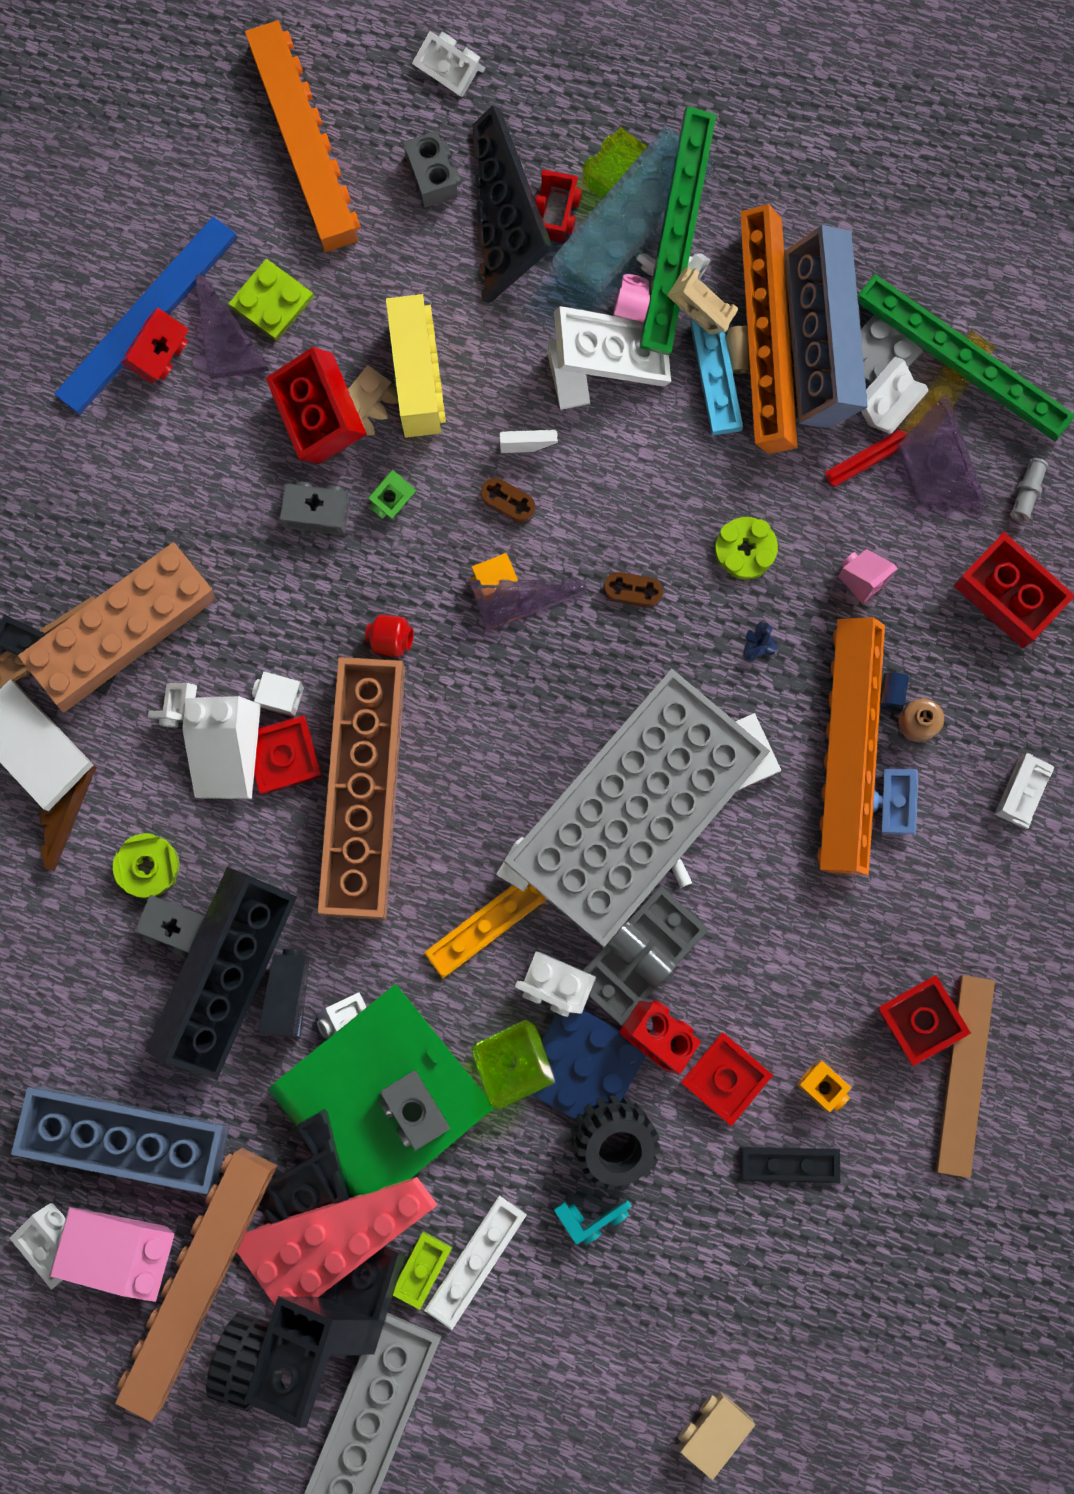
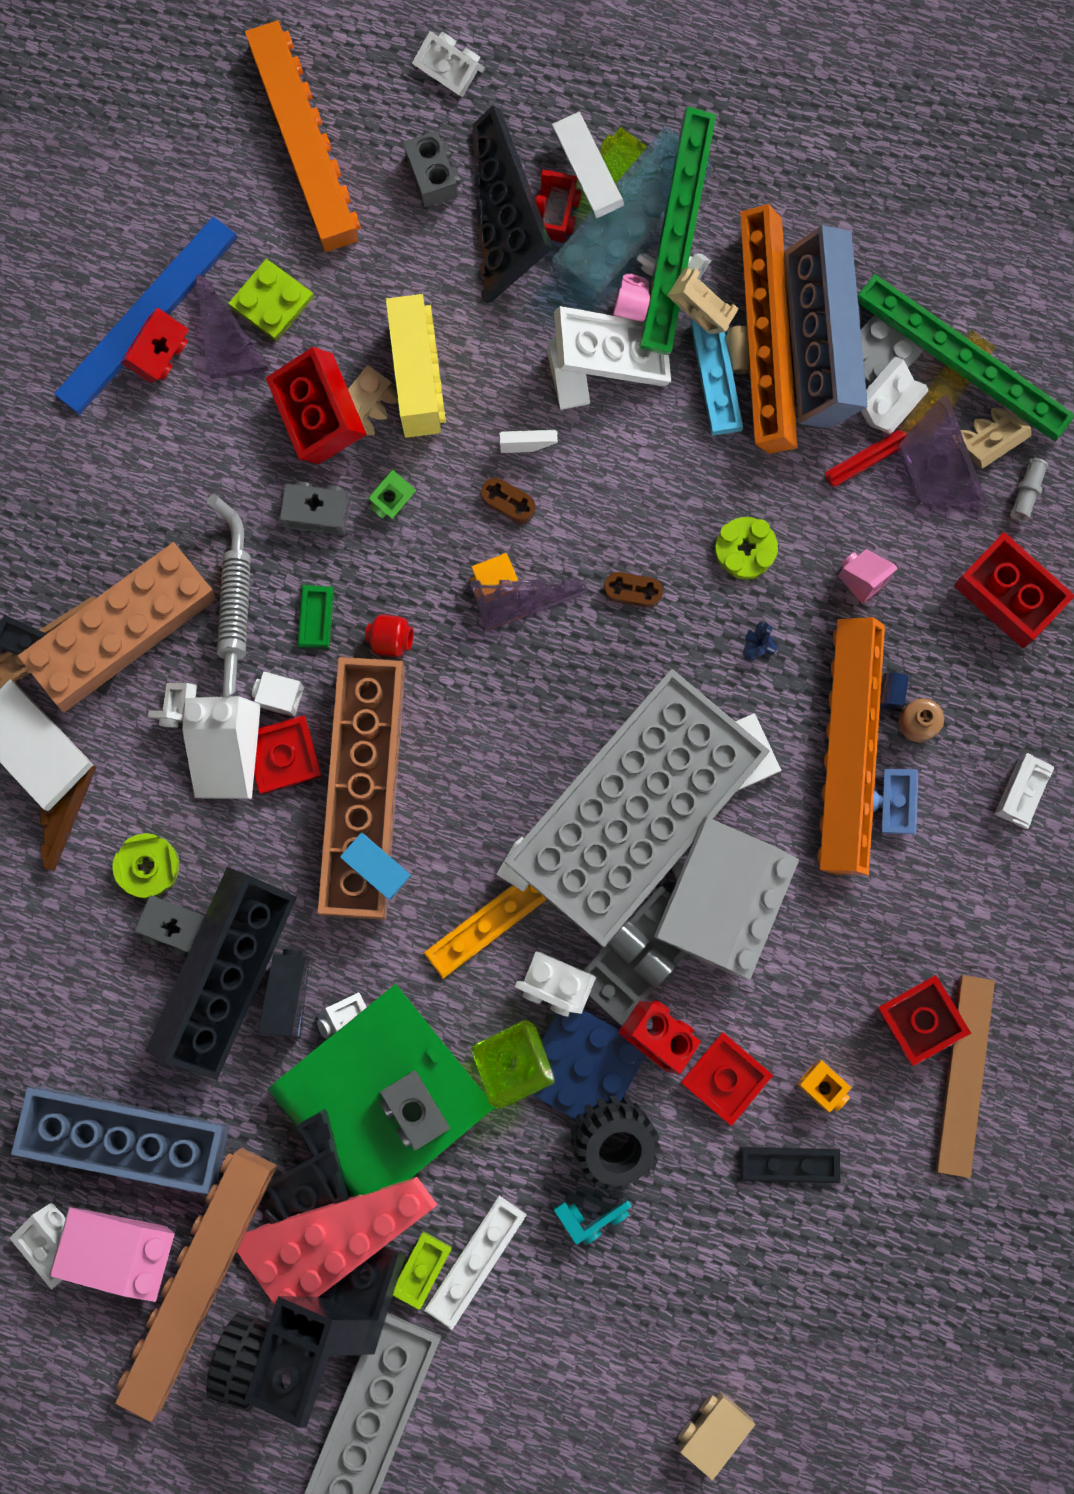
(233, 596): none -> light grey piece
(315, 617): none -> green tile
(375, 866): none -> dark azure tile
(588, 165): none -> white tile
(726, 898): none -> light grey slope
(995, 438): none -> tan plate

